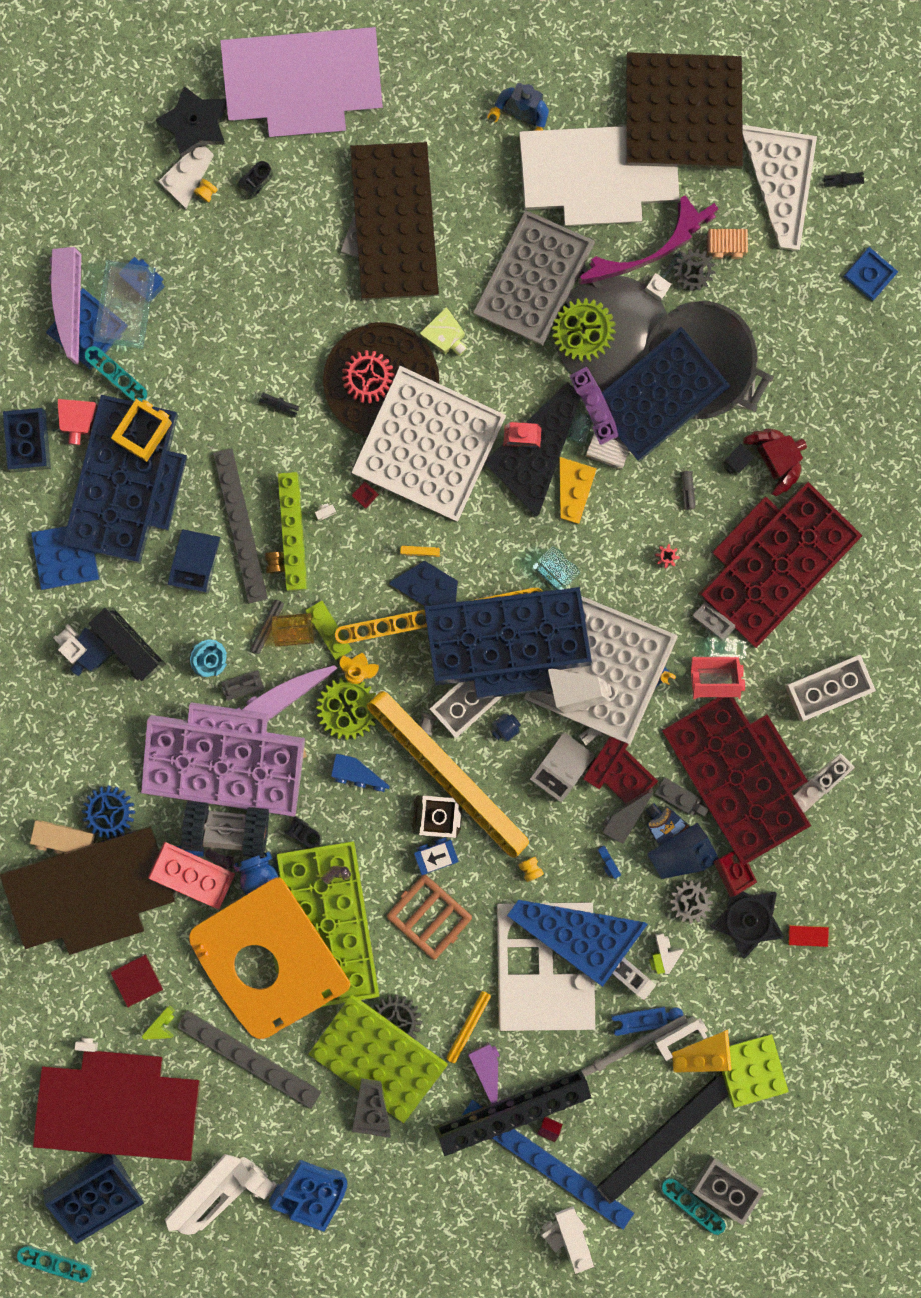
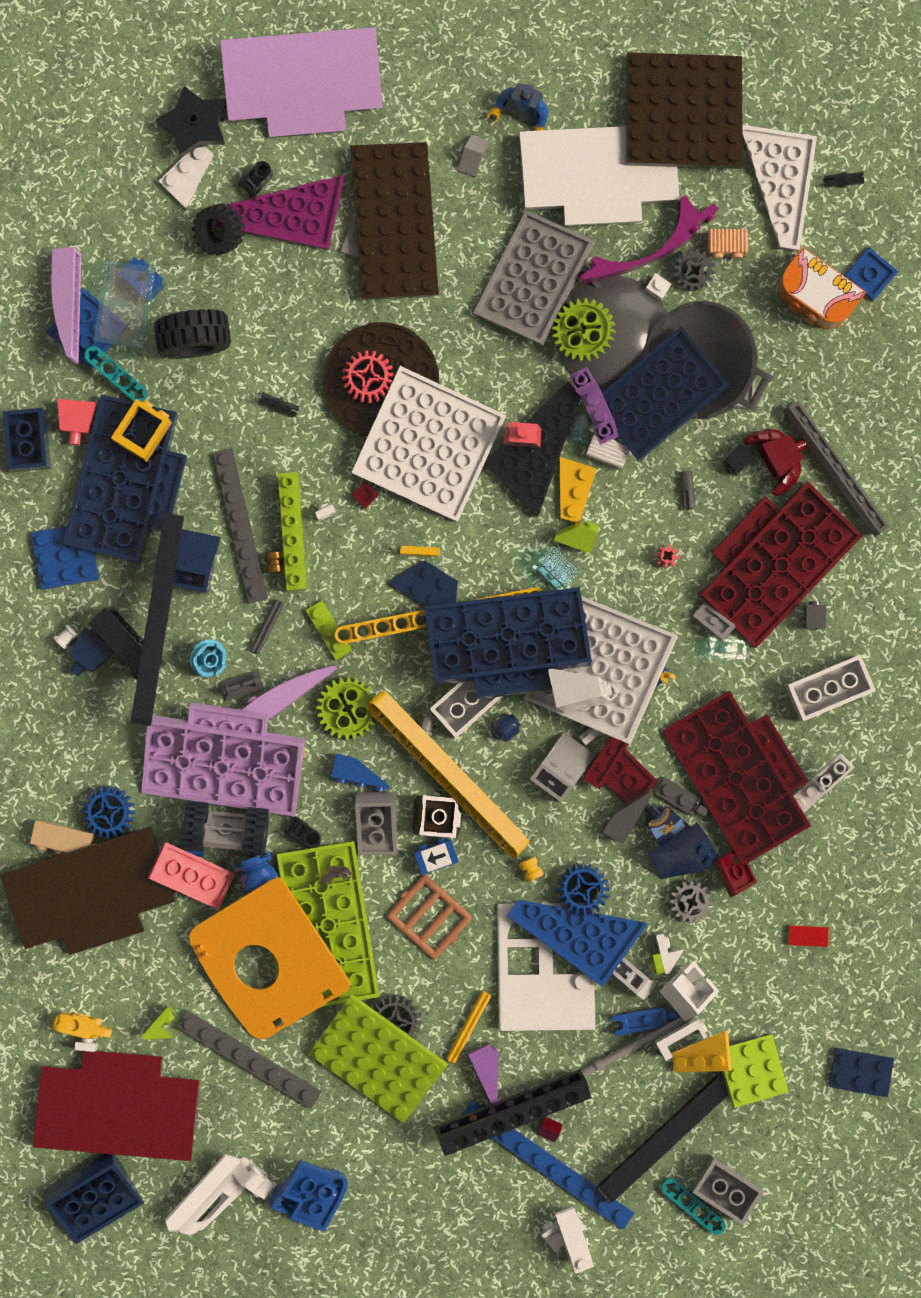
(53, 1268): teal beam -> none
(72, 649): white plate -> none
(80, 1025): none -> yellow piece
(136, 980): dark red tile -> none
(157, 619): none -> black beam
(192, 333): none -> black tyre
(204, 232): none -> black tyre
(205, 190): yellow wheel -> none
(221, 860): arm -> none
(293, 629): clear yellow brick -> none
(294, 215): none -> magenta wing
(359, 667): yellow plate -> none
(371, 1110): dark grey wing -> none
(376, 823): none -> light grey slope
(445, 334): yellowish green torso -> none
(473, 155): none -> light grey slope
(579, 535): none -> lime slope
(592, 886): none -> blue gear
(610, 867): blue plate -> none
(684, 996): none -> white piece
(717, 677): coral window -> none
(761, 928): black plate -> none
(815, 615): none -> dark grey brick
(818, 291): none -> brick
(836, 469): none -> dark grey plate
(861, 1072): none -> dark blue plate

